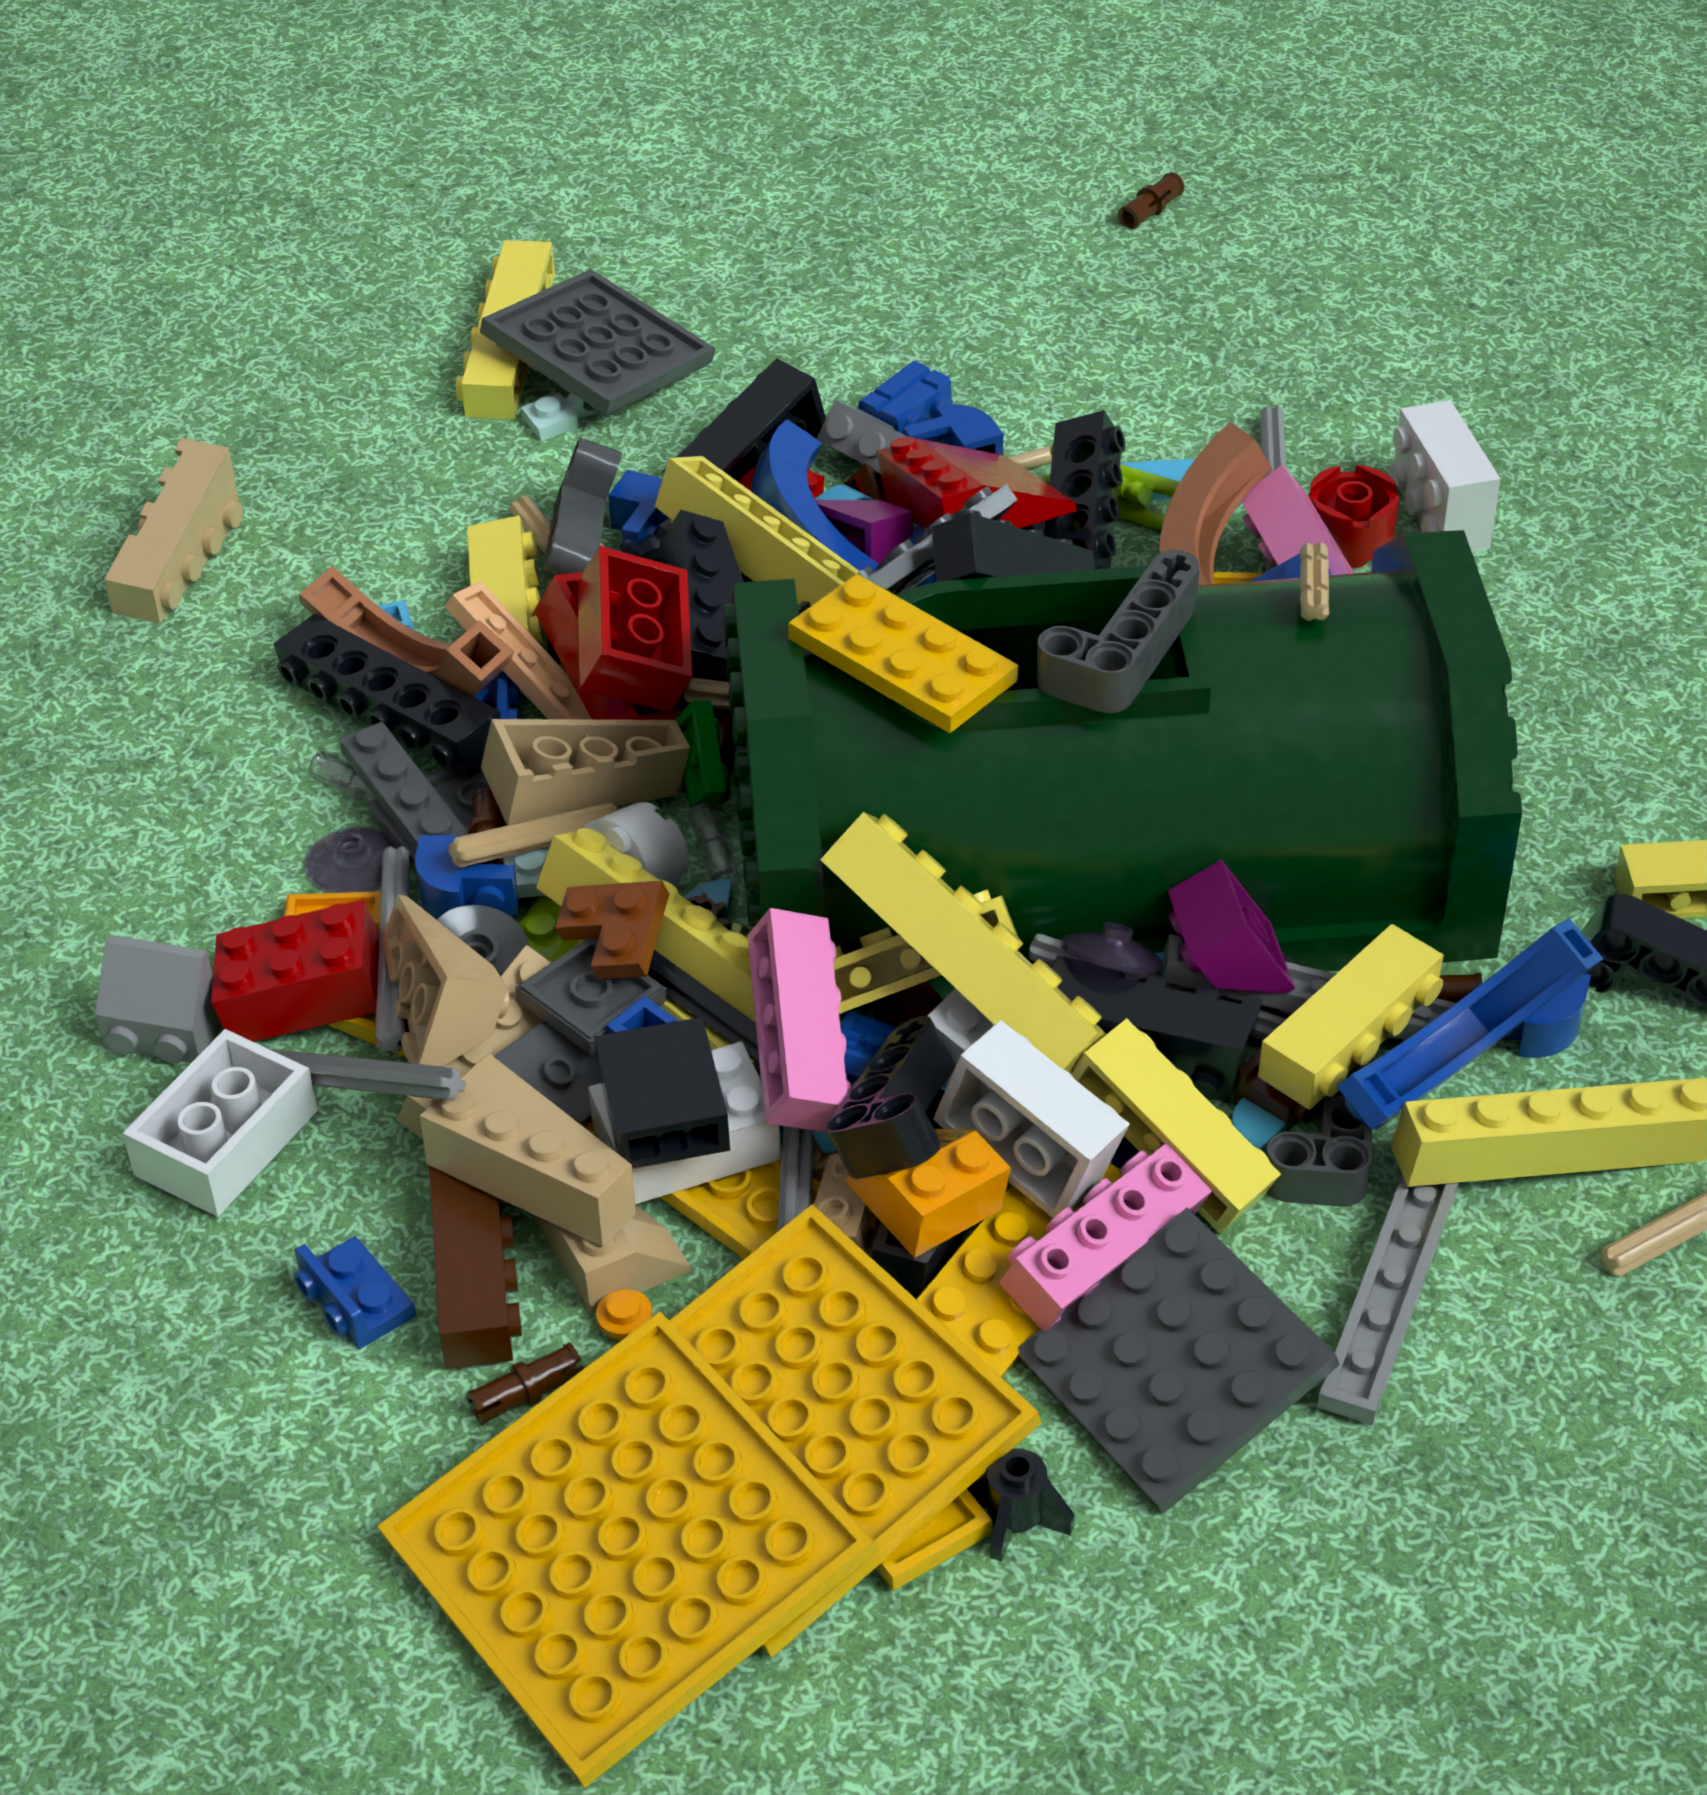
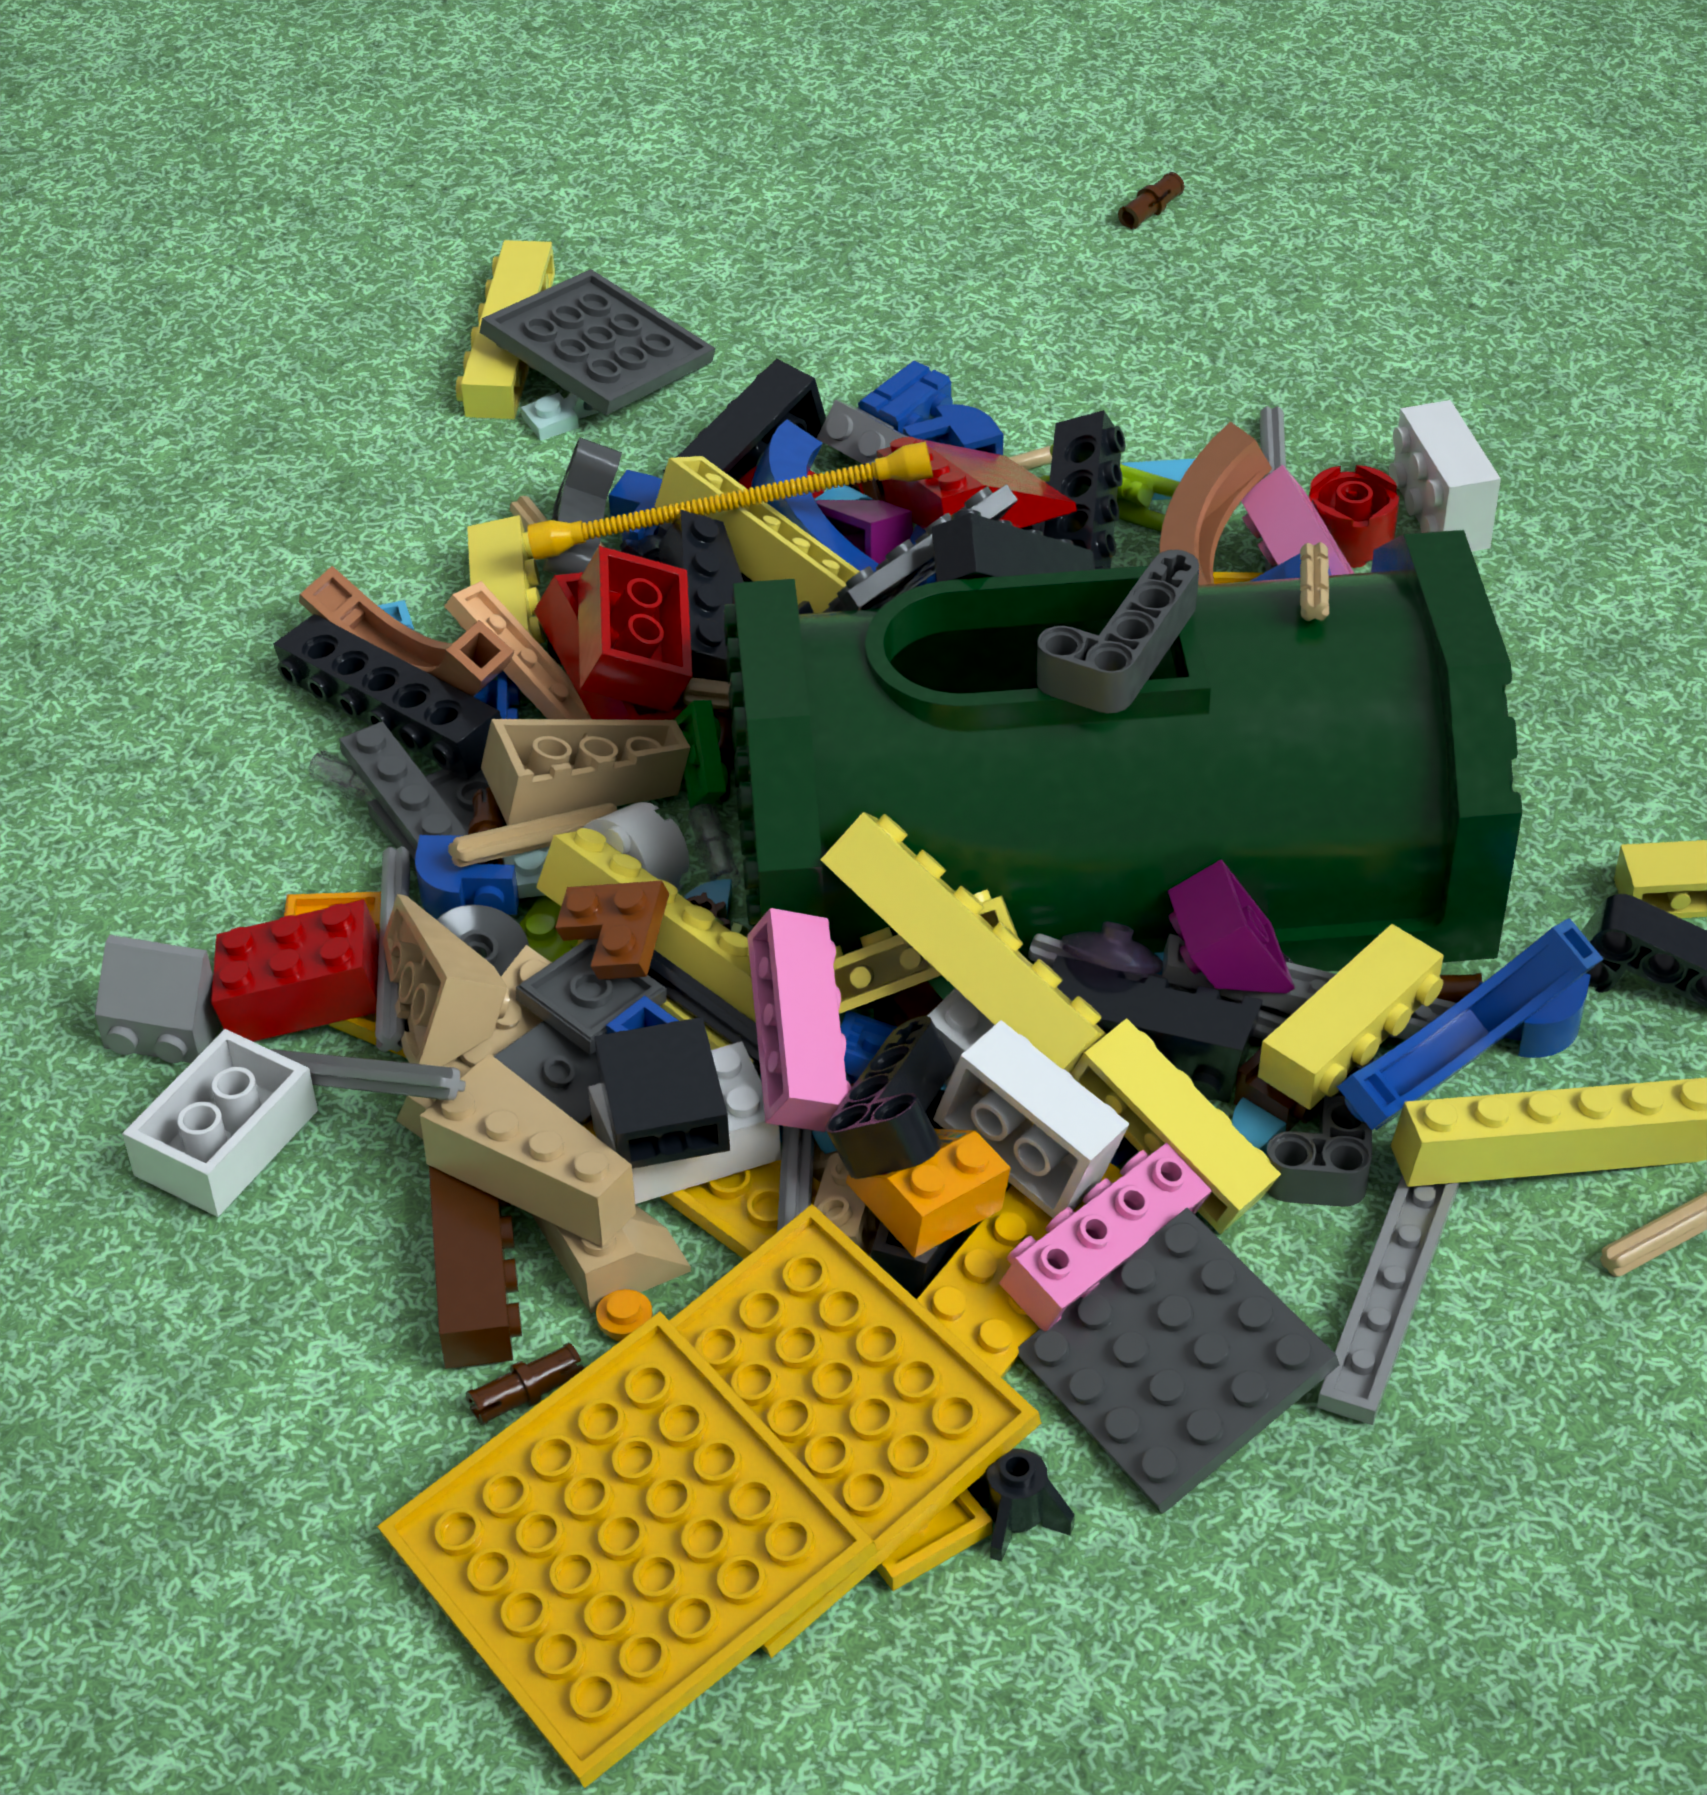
(176, 533): tan wedge -> none
(347, 860): dish -> none
(353, 1290): blue bracket -> none
(555, 537): none -> yellow hose
(903, 652): yellow plate -> none

